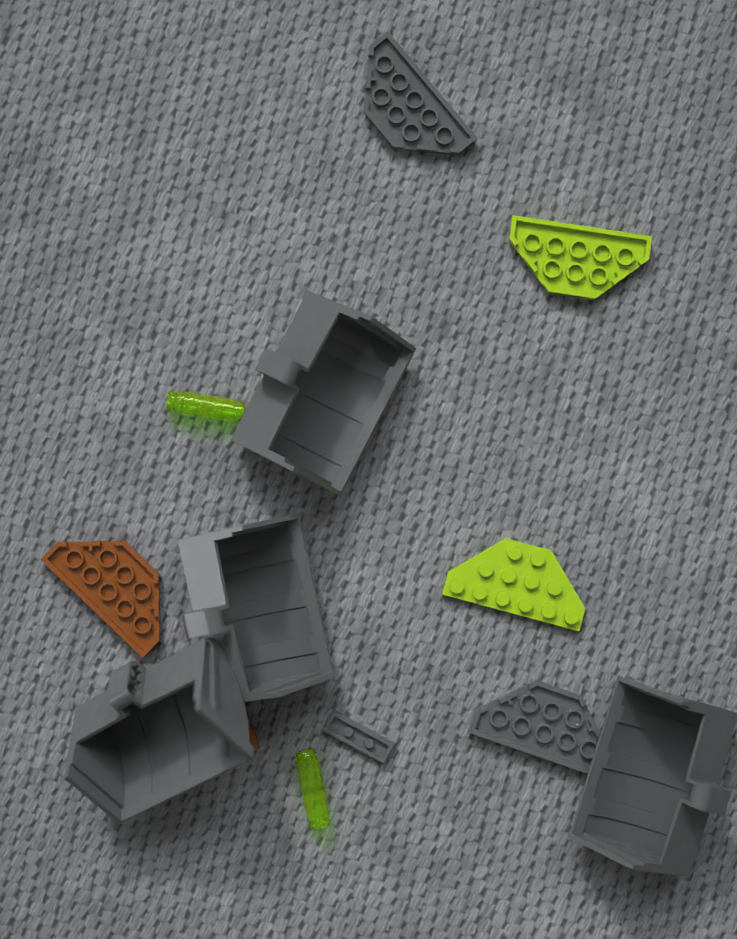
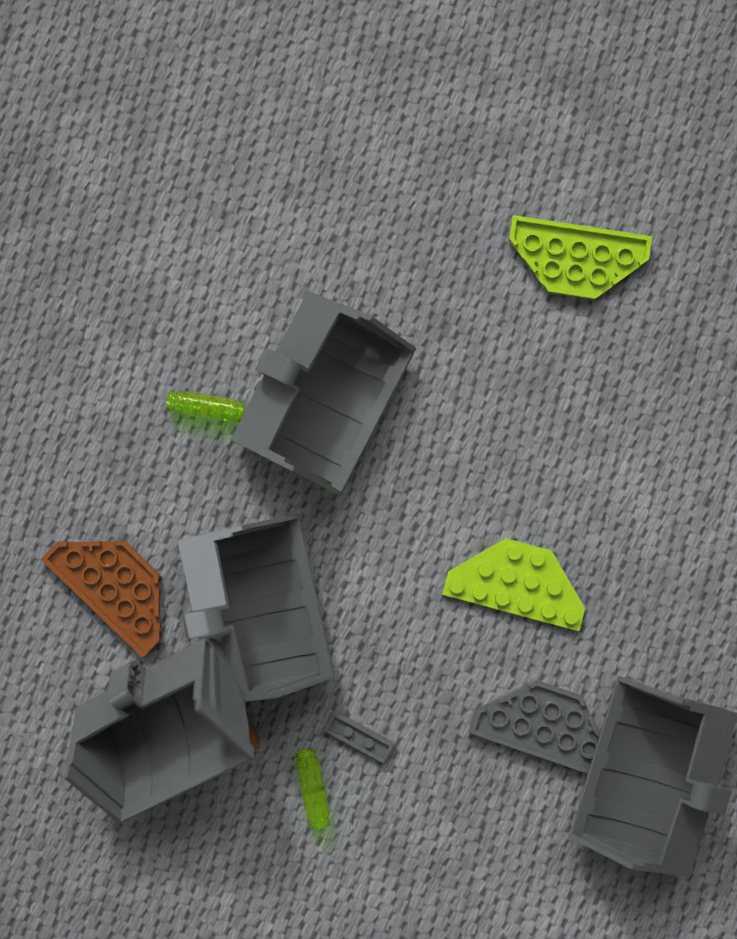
(408, 106): dark grey plate -> none

